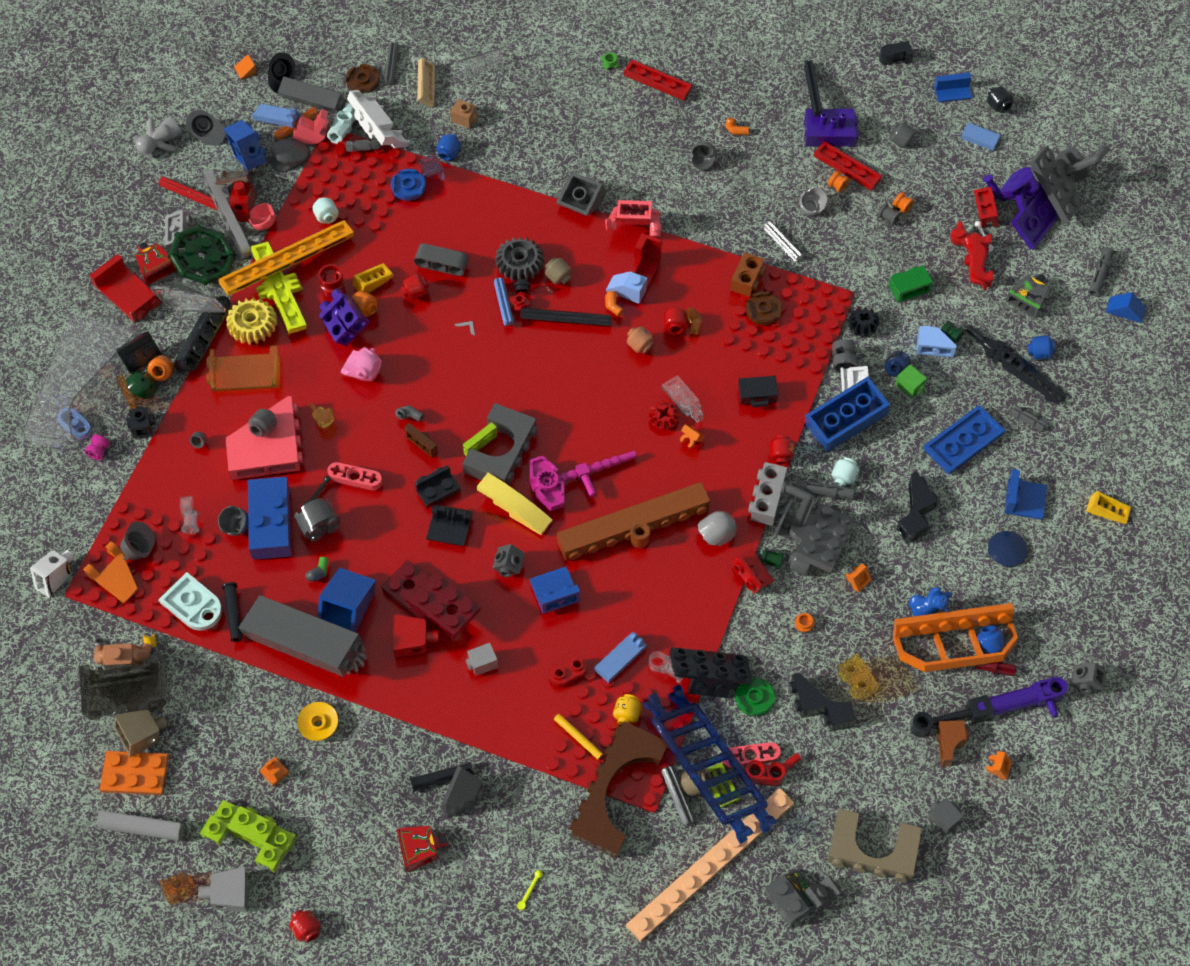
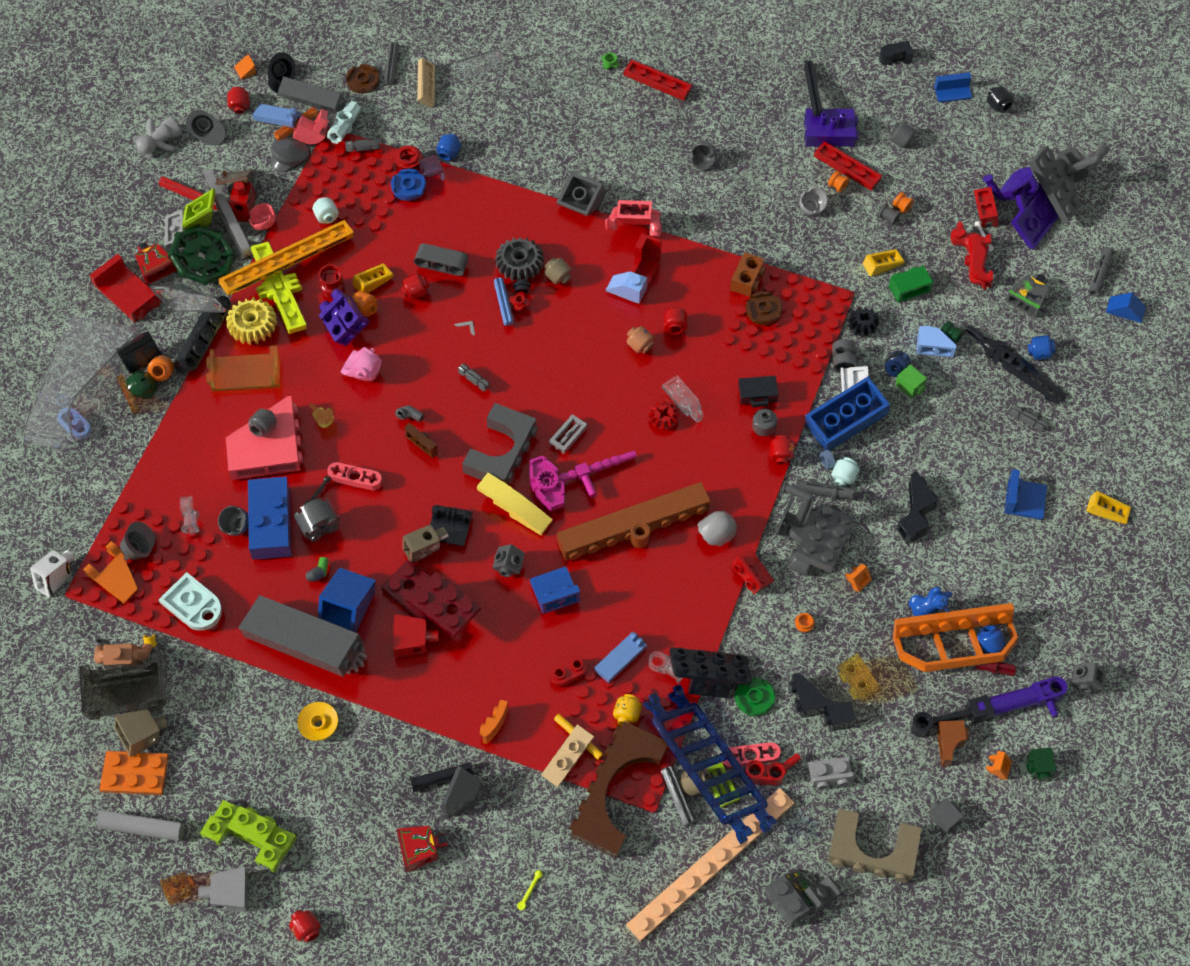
(97, 447): dark pink wheel -> none
(141, 422): black brick -> none
(195, 439): dark grey hinge -> none
(199, 211): none -> lime slope
(233, 611): black pin -> none
(238, 100): none -> red head
(245, 144): blue brick -> none
(274, 771): orange tile -> none
(375, 120): white bracket -> none
(413, 153): none -> red gear
(422, 542): none -> dark tan torso
(436, 486): black bracket -> none
(464, 113): medium nougat brick -> none
(474, 377): none -> dark grey axle
(481, 439): lime tile -> none
(482, 659): light grey brick -> none
(494, 724): none -> orange slope
(559, 445): none -> light grey tile
(566, 316): black axle -> none
(567, 756): none -> tan plate
(610, 303): orange arm -> none
(691, 433): orange tile -> none
(696, 320): clear yellow arm -> none
(734, 129): orange arm -> none
(764, 422): none -> dark grey head
(770, 485): light grey brick -> none
(772, 558): dark green bush -> none
(783, 241): axle -> none
(827, 459): none -> sand blue tile
(830, 772): none -> light grey bracket
(874, 268): none -> yellow slope
(963, 439): blue plate -> none
(980, 136): medium blue tile -> none
(1007, 548): dark blue dish -> none
(1041, 764): none -> dark green brick

